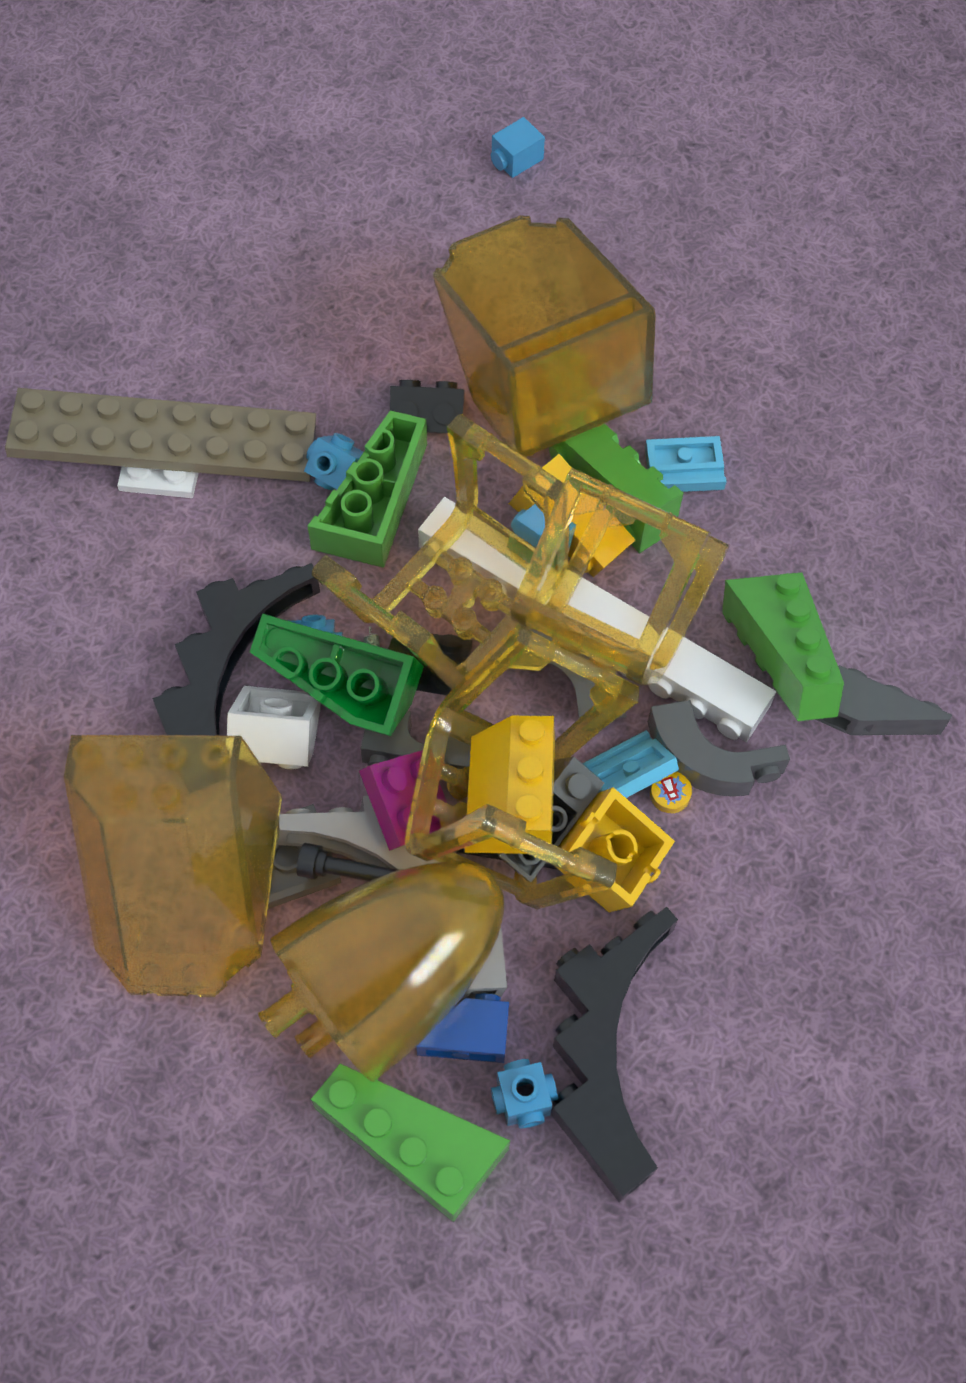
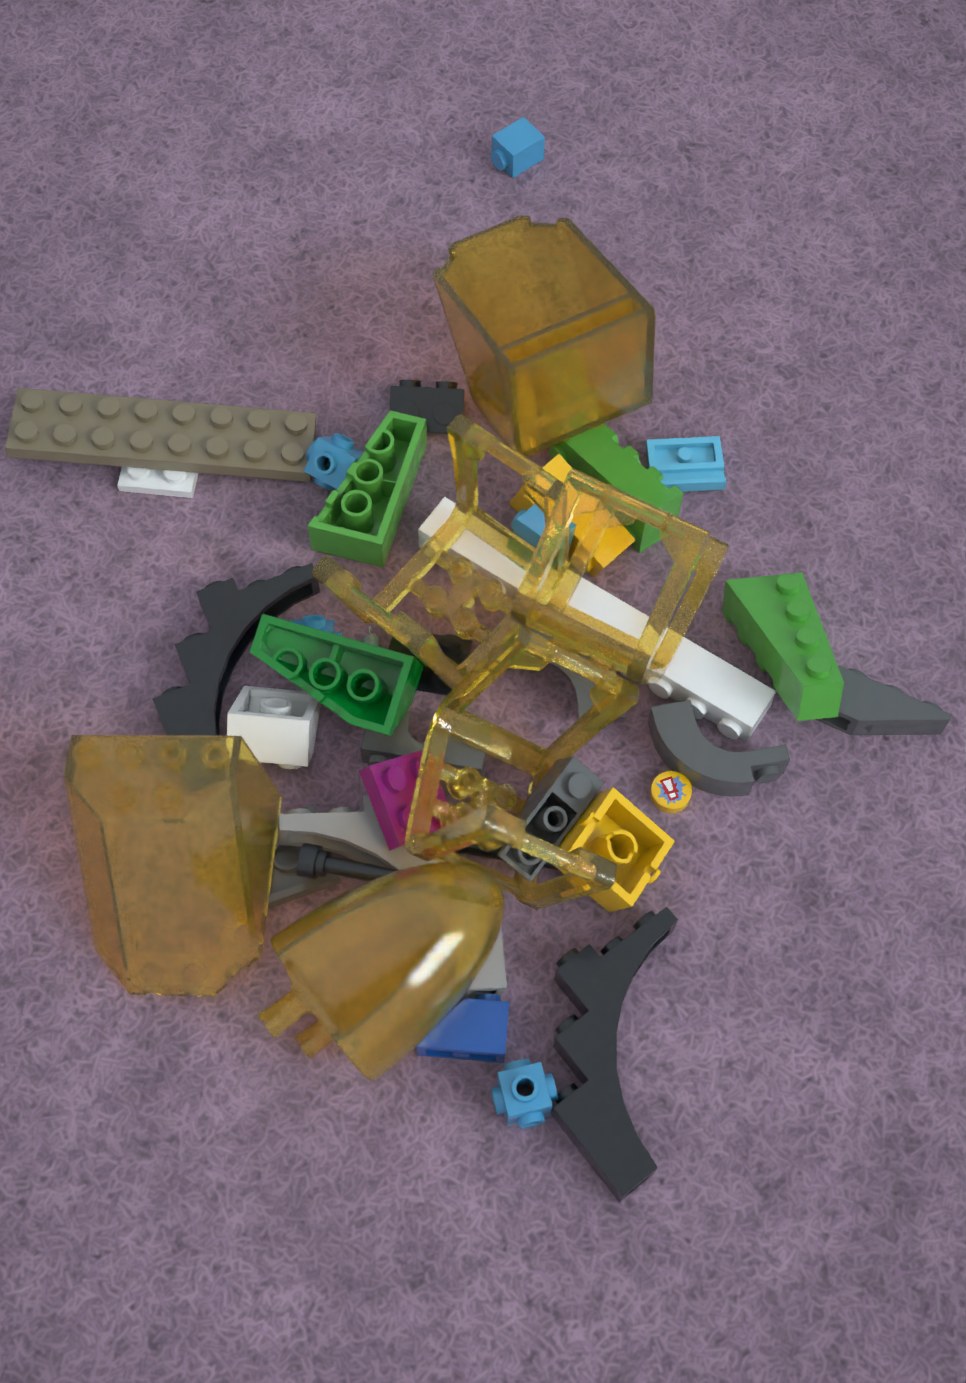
(418, 1142): bright green wedge -> none
(516, 774): yellow slope -> none
(633, 764): medium azure plate -> none

